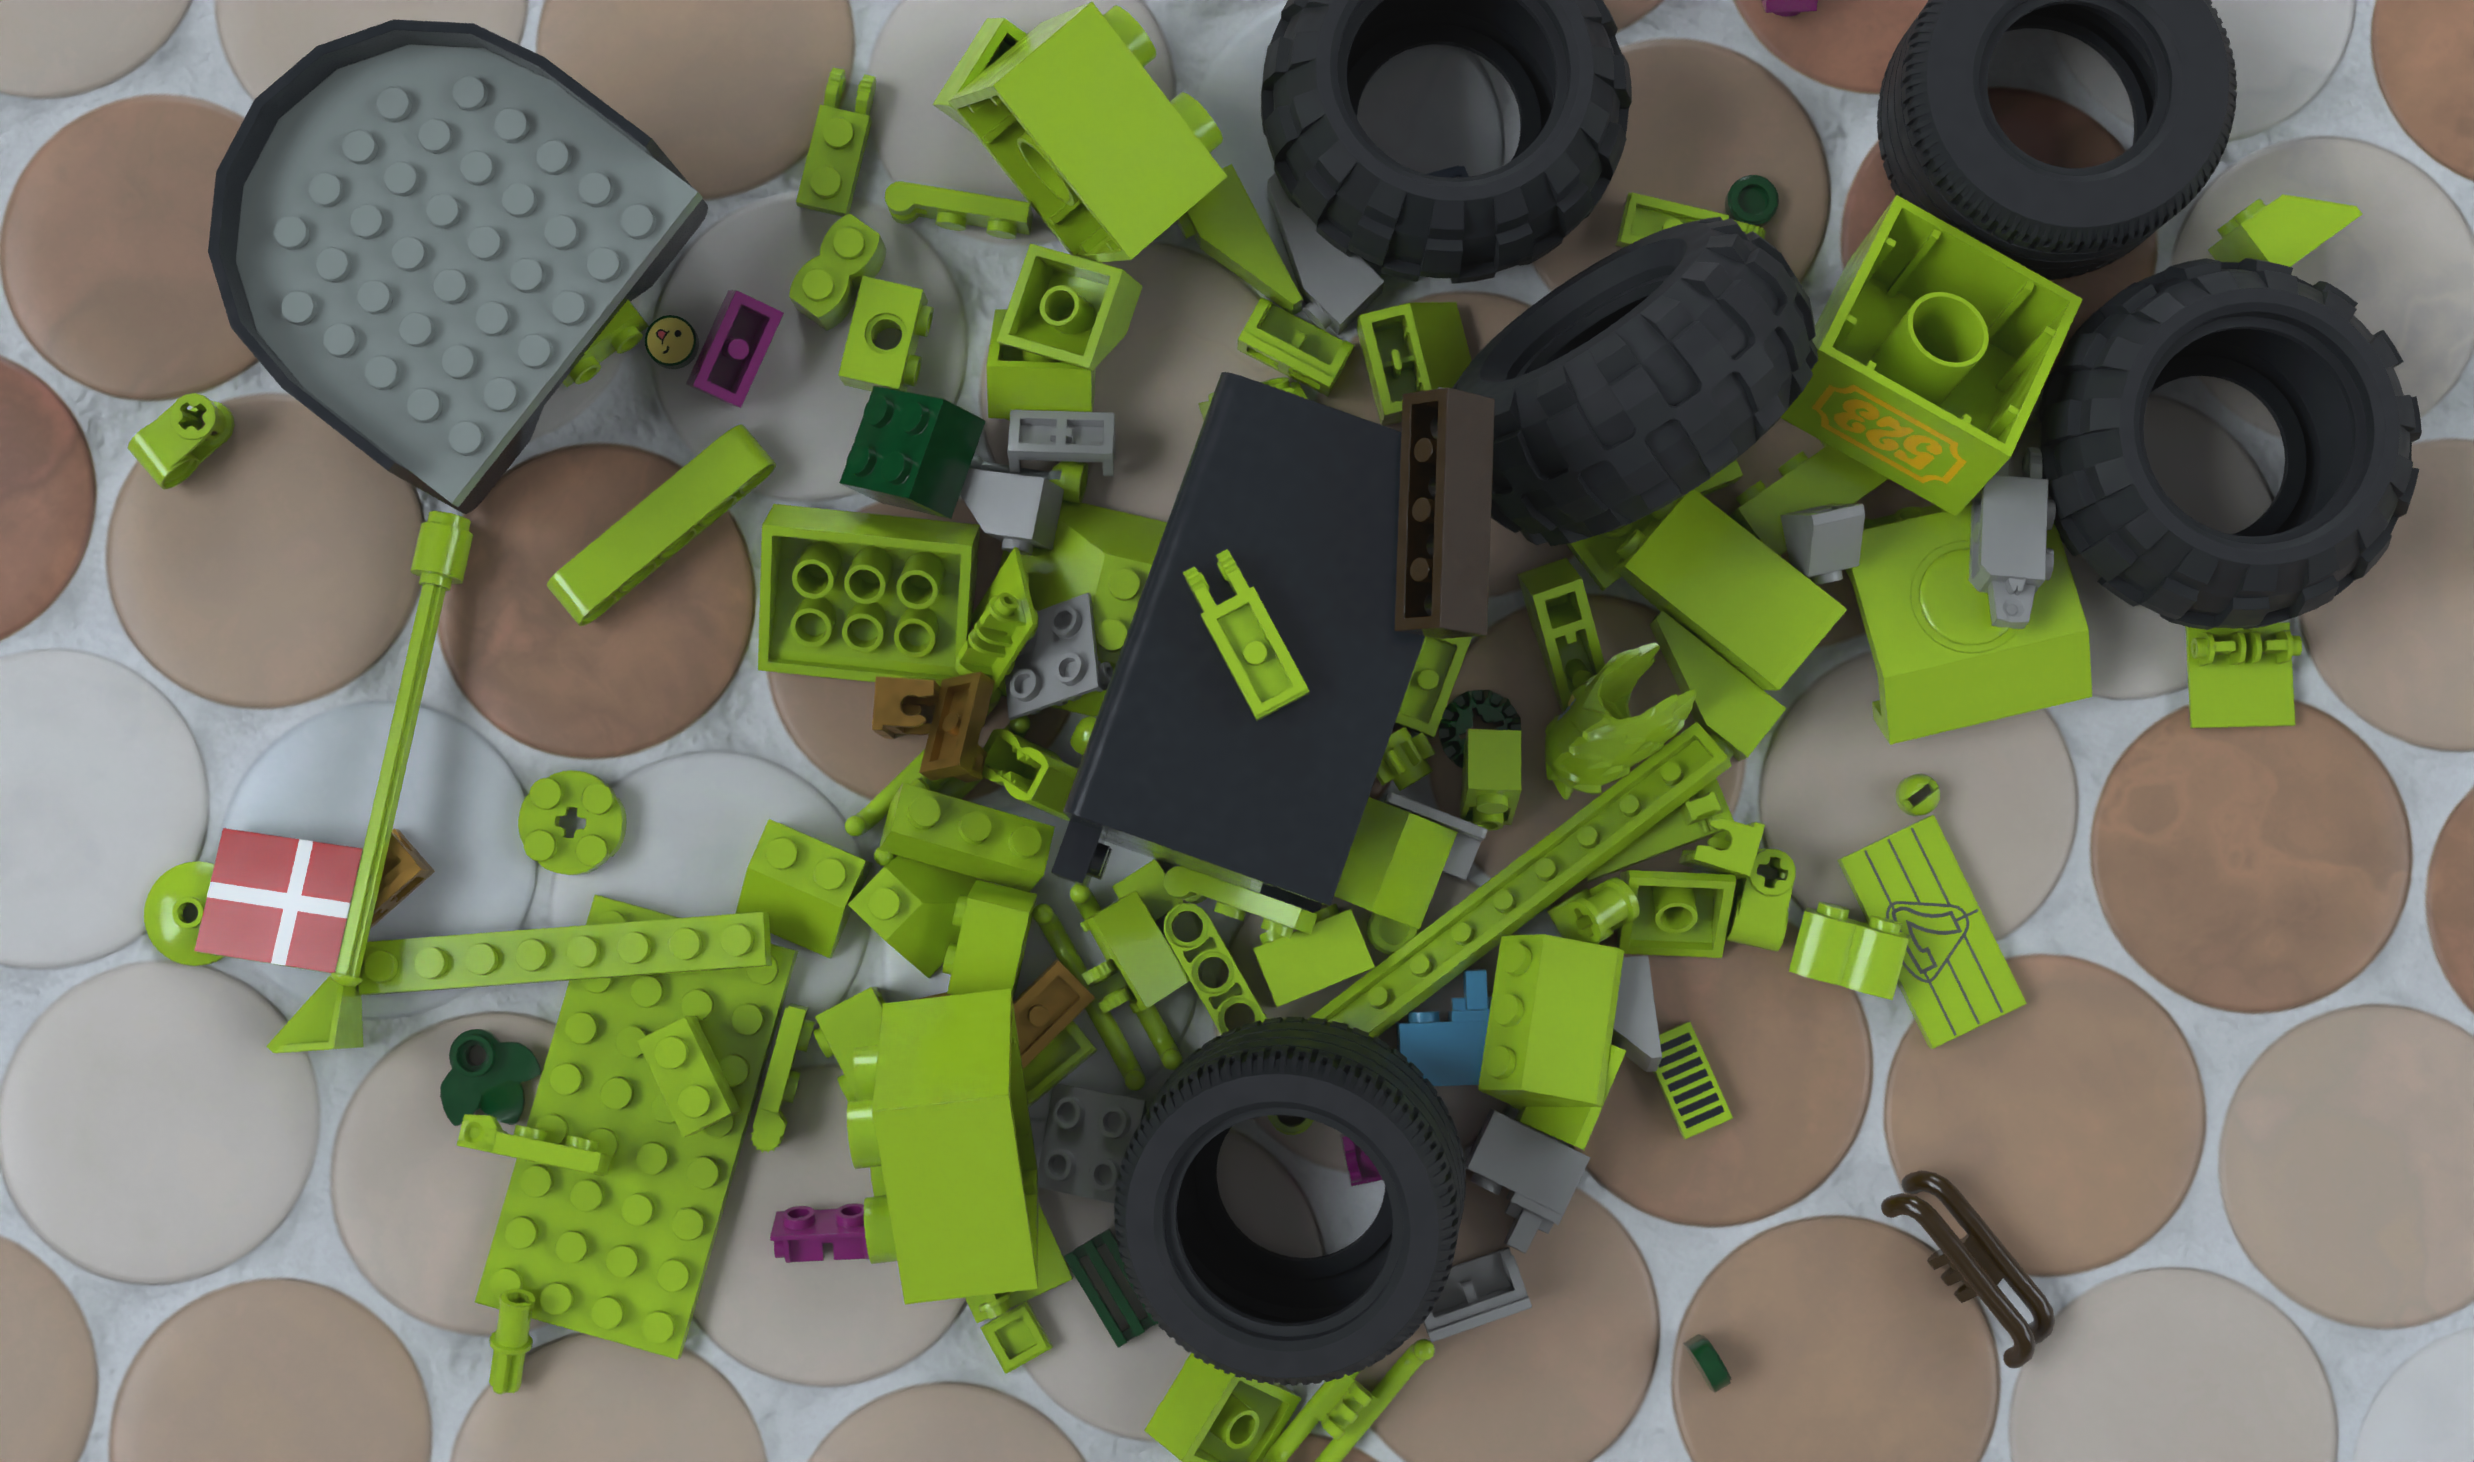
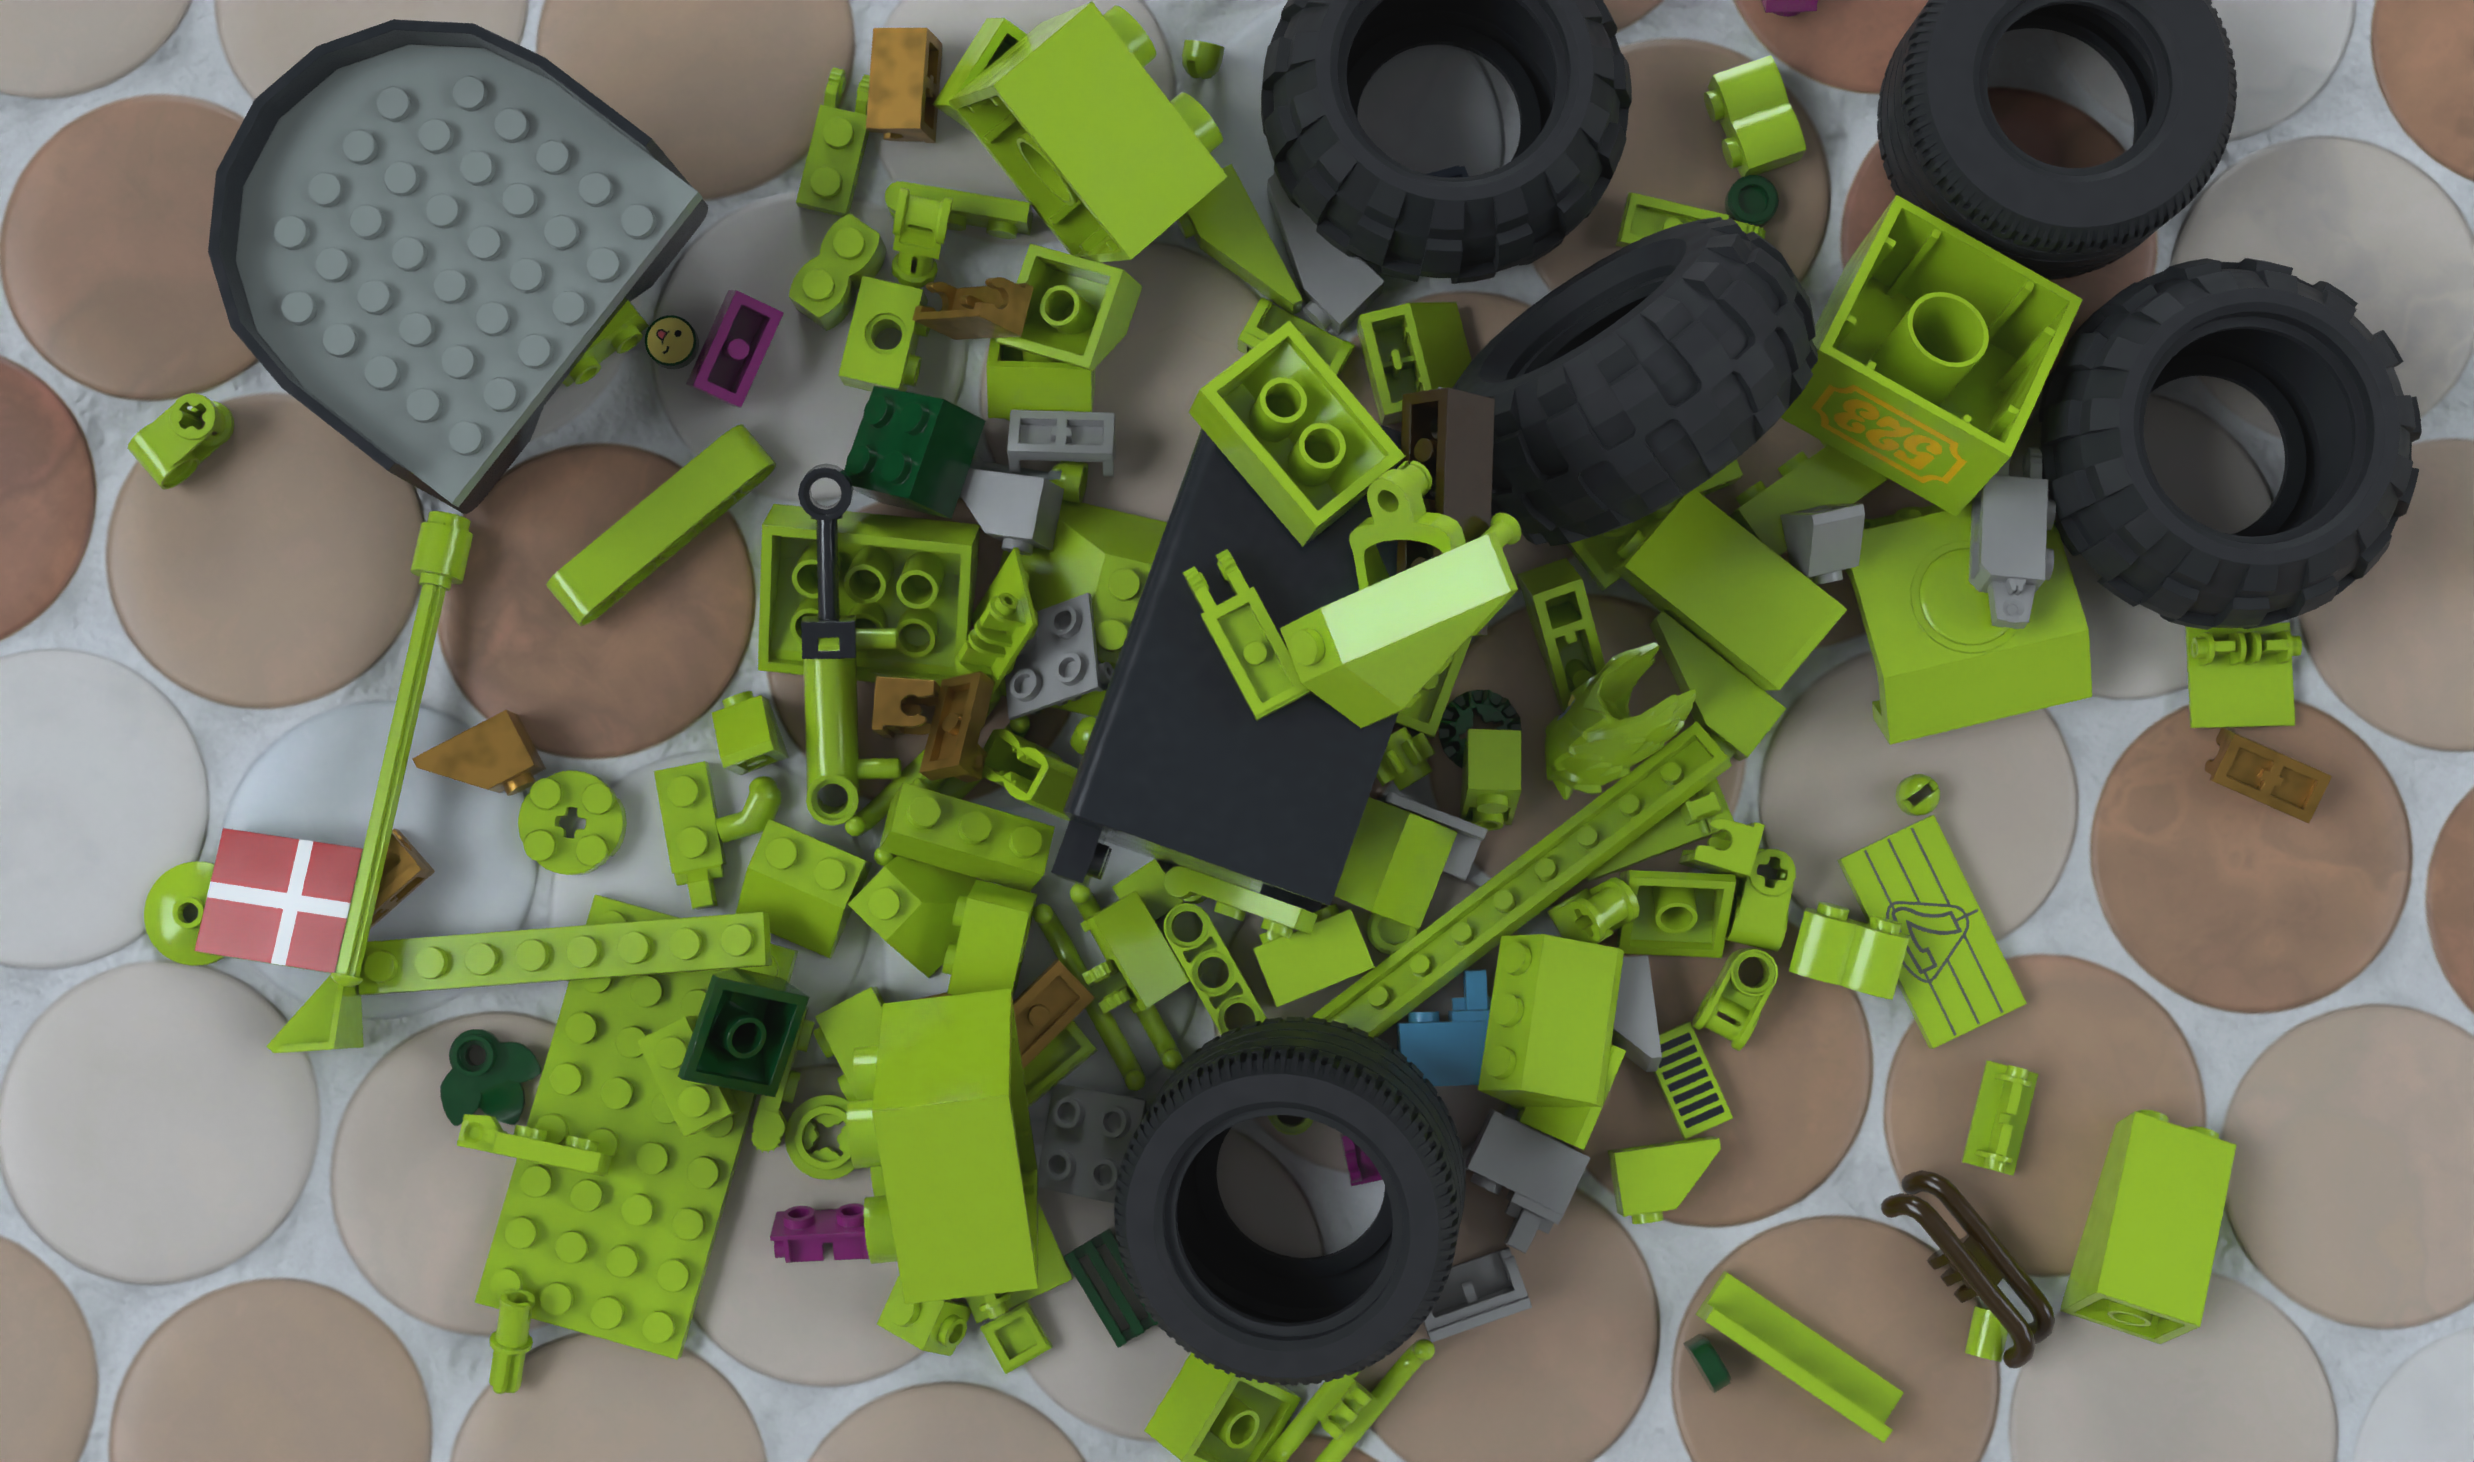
(489, 756): none -> pearl gold slope
(691, 830): none -> lime hinge
(744, 1032): none -> dark green slope
(748, 733): none -> lime slope
(758, 809): none -> lime arm
(802, 1134): none -> lime gear
(831, 668): none -> lime piece
(904, 84): none -> pearl gold hinge
(919, 234): none -> lime connector
(926, 1325): none -> lime bracket
(978, 311): none -> pearl gold hinge
(1201, 58): none -> lime hinge
(1295, 432): none -> lime slope
(1389, 639): none -> lime wedge
(1401, 515): none -> lime piece
(1658, 1175): none -> lime slope
(1735, 999): none -> lime piece
(1755, 117): none -> lime brick
(1801, 1354): none -> lime fence
(1986, 1335): none -> lime hinge
(2000, 1117): none -> lime hinge
(2152, 1229): none -> lime slope
(2267, 776): none -> pearl gold hinge
(2281, 230): lime slope -> none

